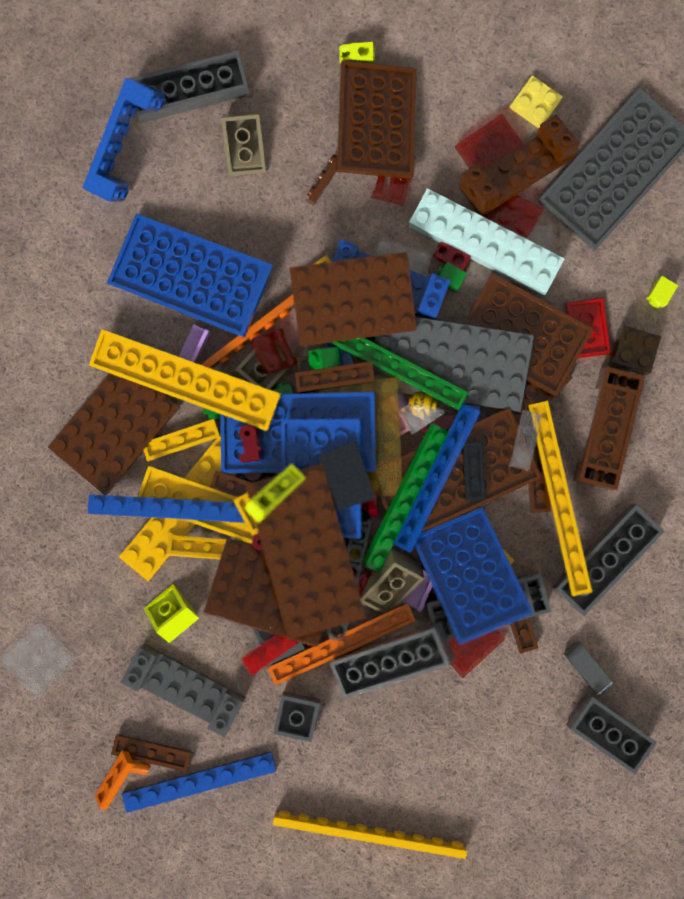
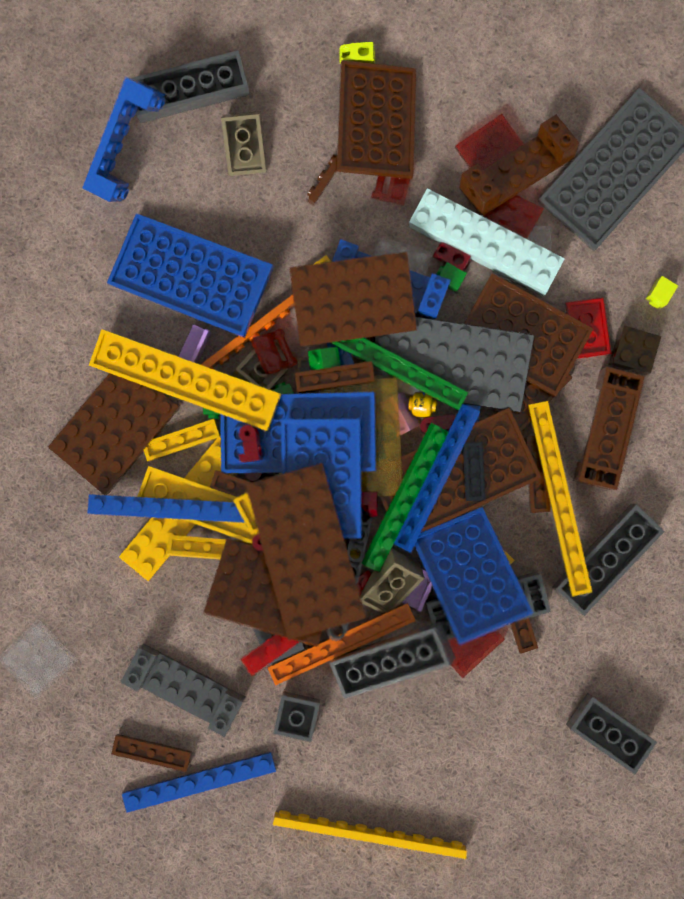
(116, 777): orange piece -> none
(170, 613): neon yellow slope -> none
(274, 493): neon yellow slope -> none
(347, 476): black tile -> none
(419, 416): clear slope -> none
(525, 440): clear slope -> none
(536, 102): light yellow plate -> none
(588, 669): dark grey beam -> none

